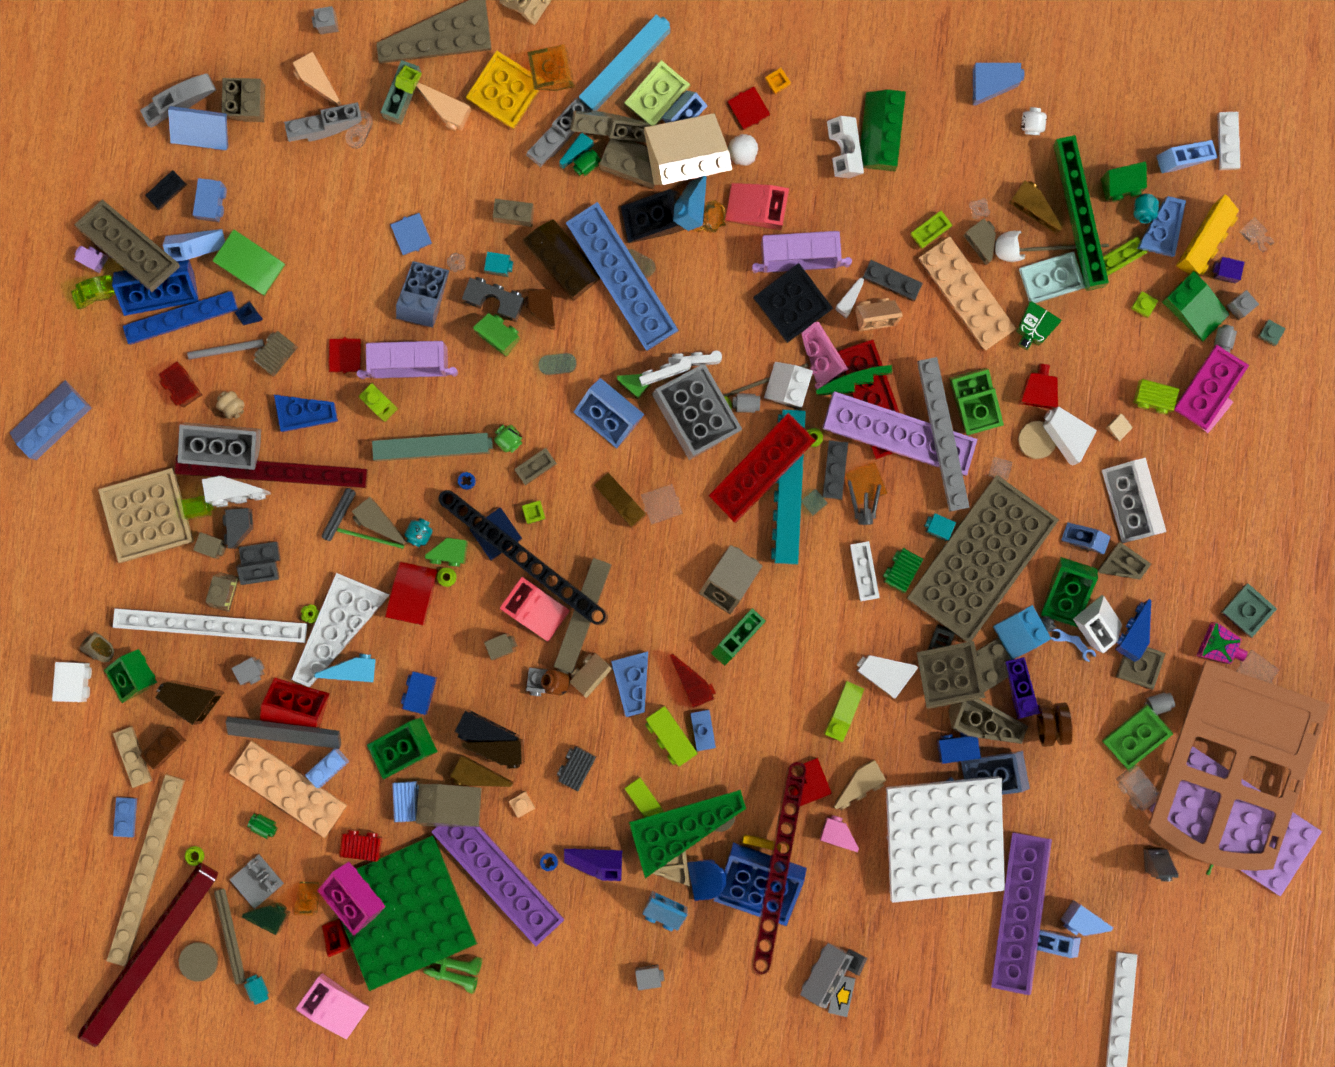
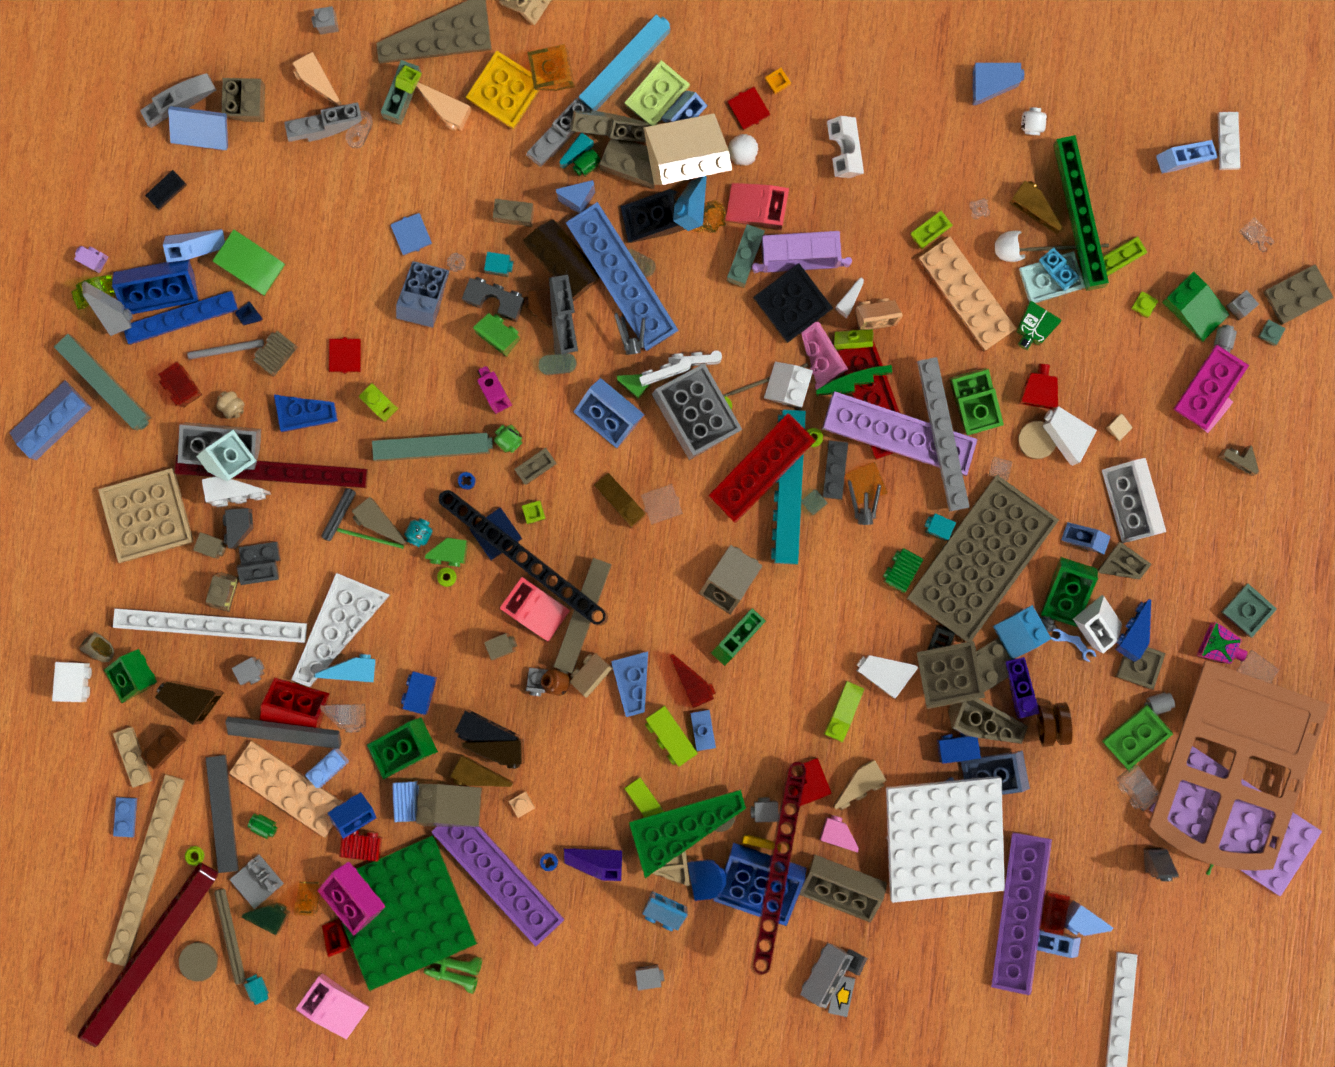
(103, 382): none -> sand green brick
(108, 309): none -> light grey slope
(127, 245): dark tan plate -> none
(196, 508): clear neon green brick -> none
(209, 200): medium blue brick -> none
(222, 814): none -> dark grey tile
(226, 457): none -> light aqua slope
(310, 608): lime plate -> none
(346, 716): none -> clear slope
(352, 815): none -> blue brick
(406, 360): lavender container -> none
(411, 593): red slope -> none
(493, 390): none -> dark pink torso
(562, 320): none -> dark grey slope
(576, 196): none -> medium blue slope
(576, 768): dark grey brick -> none
(631, 345): none -> dark grey plant
(745, 255): none -> sand green arch
(746, 403): light grey brick -> none
(765, 810): none -> light grey brick
(843, 888): none -> dark tan slope
(853, 339): none -> lime plate
(864, 571): white plate -> none
(882, 129): green slope -> none
(892, 280): dark grey plate -> none
(982, 239): dark tan slope -> none
(1054, 912): none -> clear red brick
(1058, 269): none -> medium azure slope
(1125, 181): green slope -> none
(1146, 208): teal head -> none
(1156, 396): lime brick -> none
(1164, 230): medium blue wing -> none
(1208, 236): yellow slope -> none
(1228, 270): dark purple brick -> none
(1245, 462): none -> dark tan slope
(1298, 294): none -> dark tan plate

